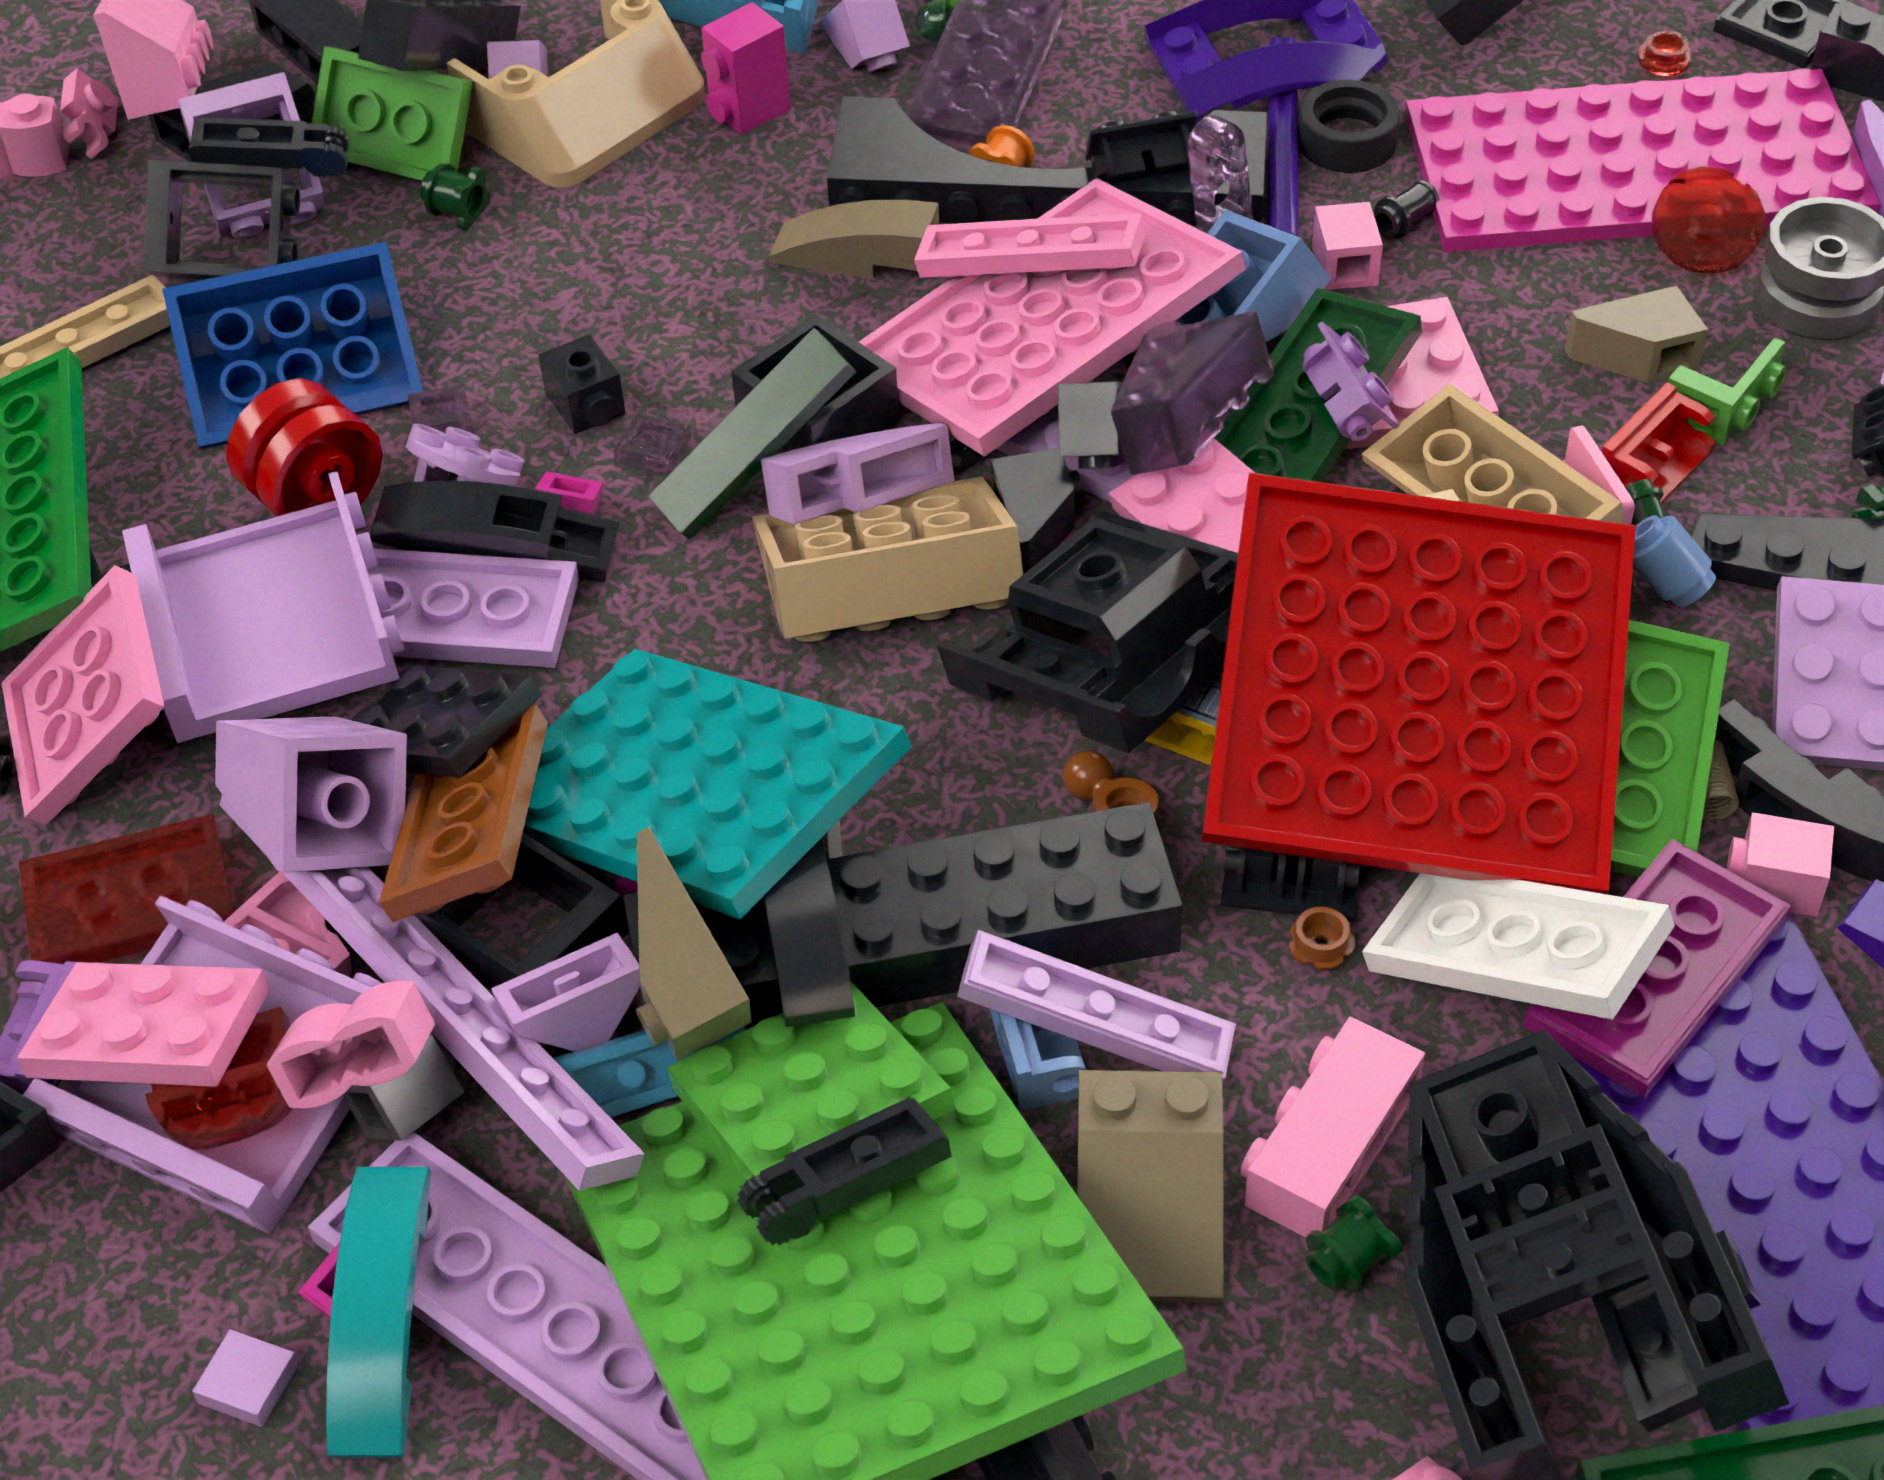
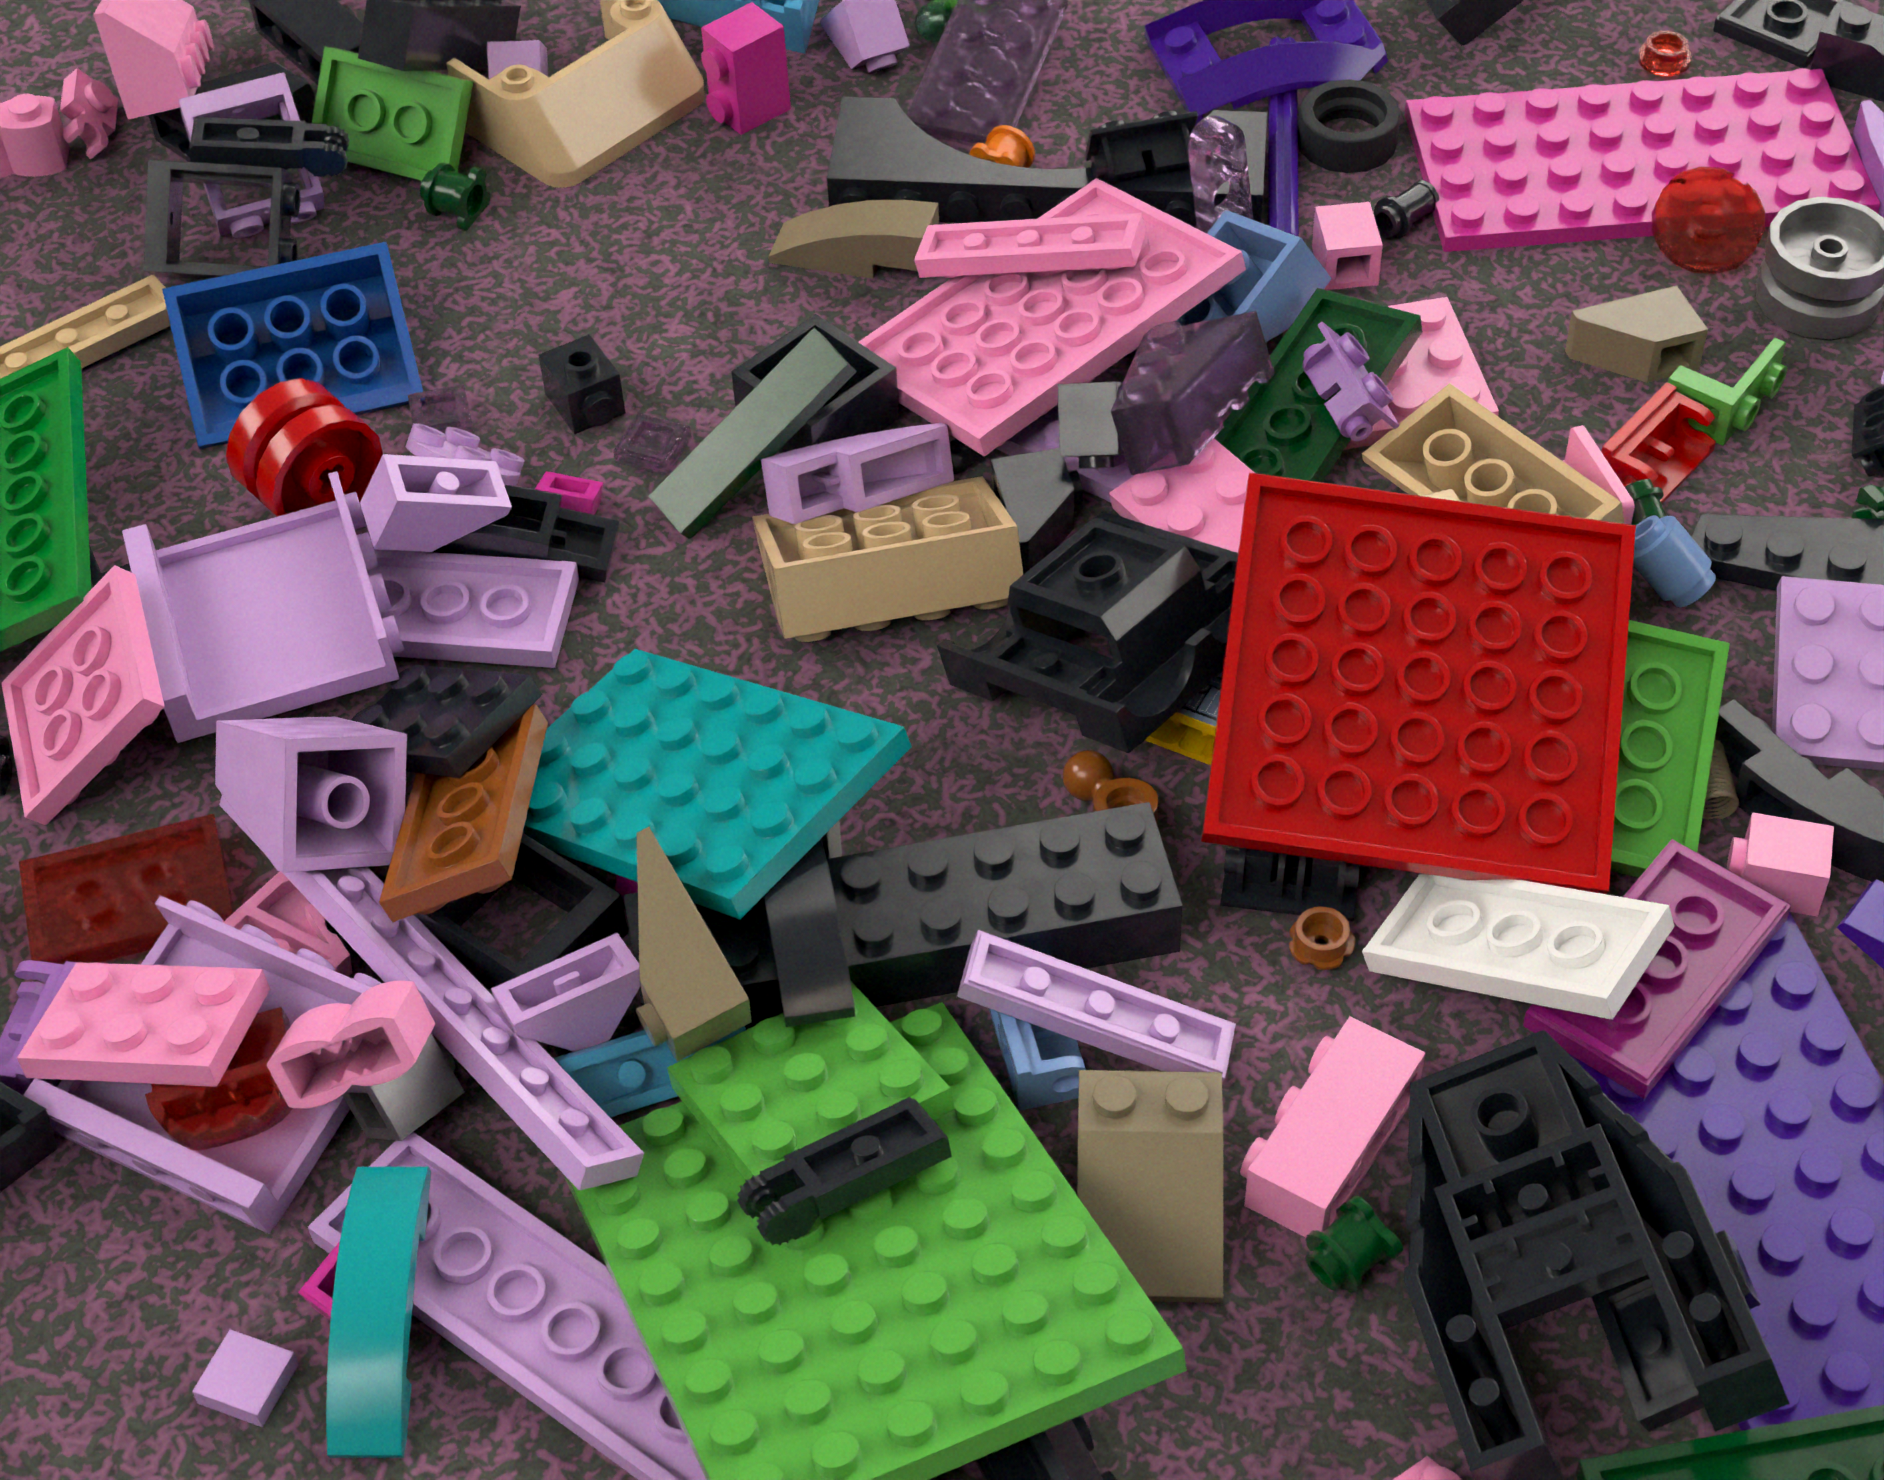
(431, 501): none -> lavender slope

